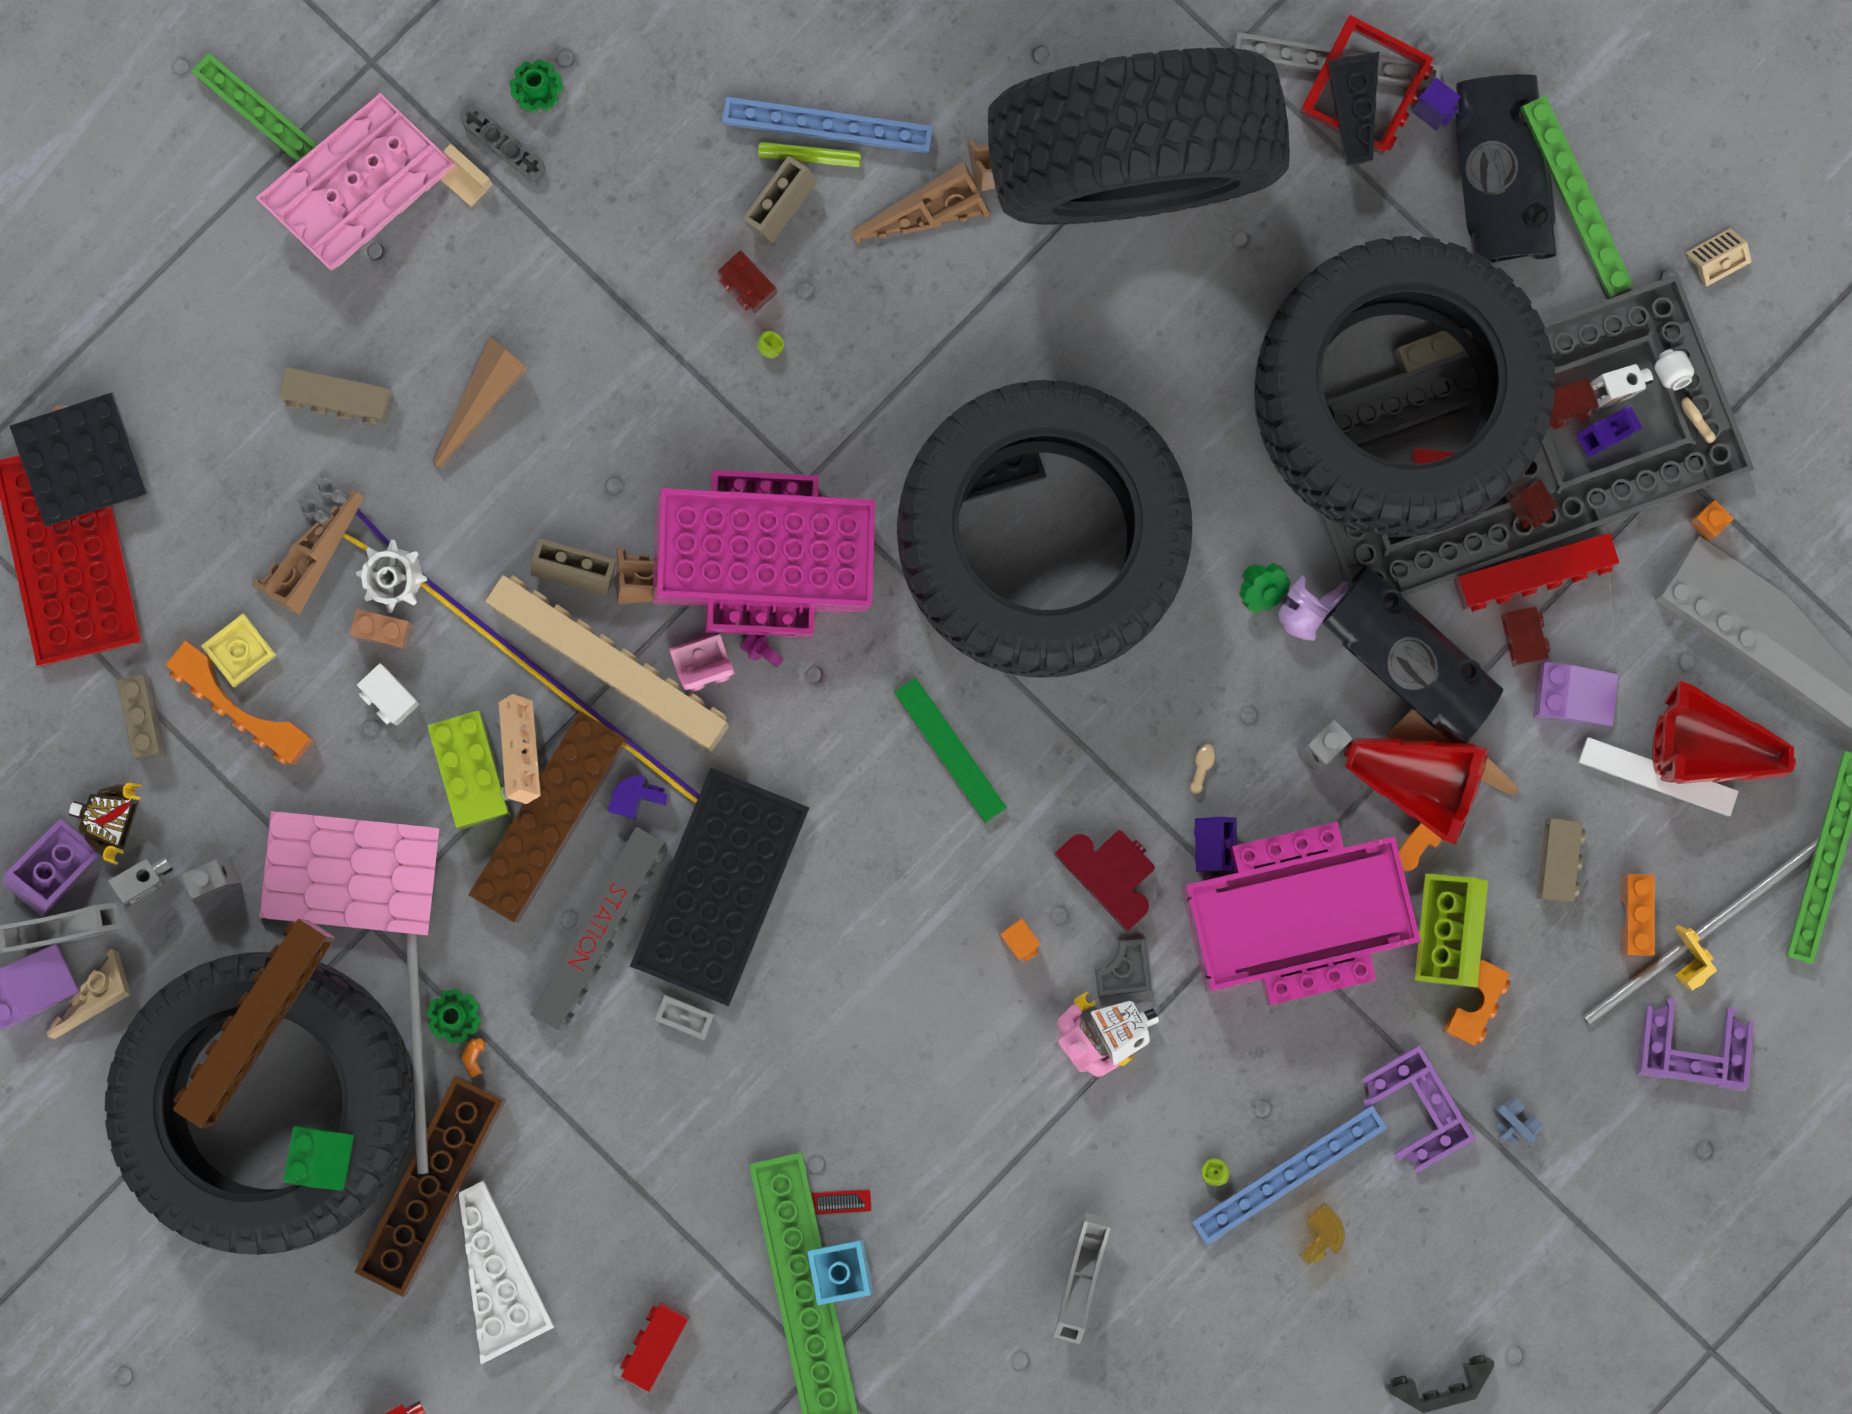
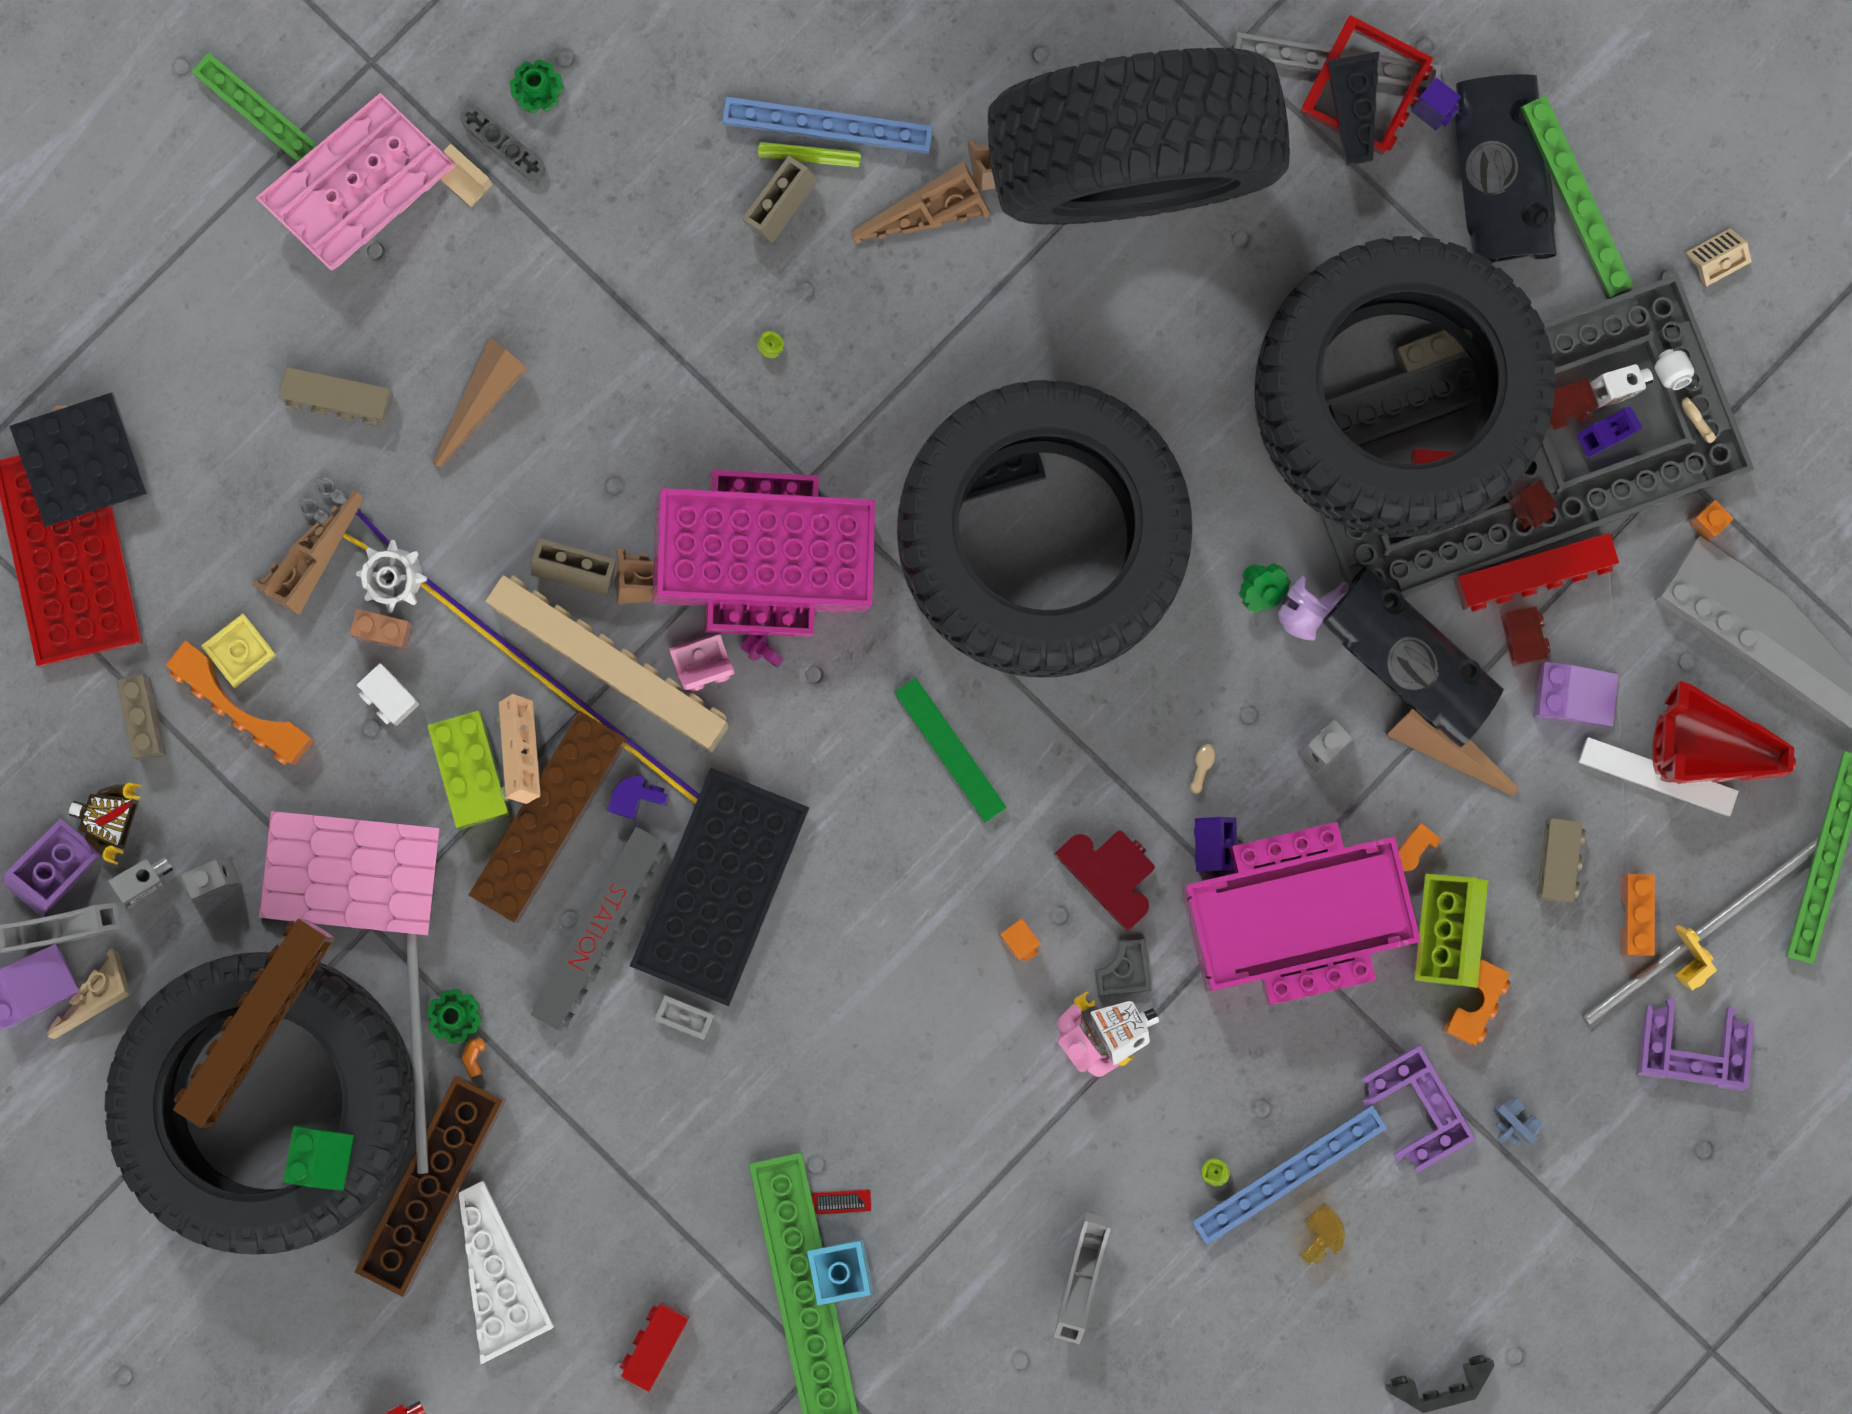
(746, 282): clear red brick -> none
(1422, 778): red cone -> none

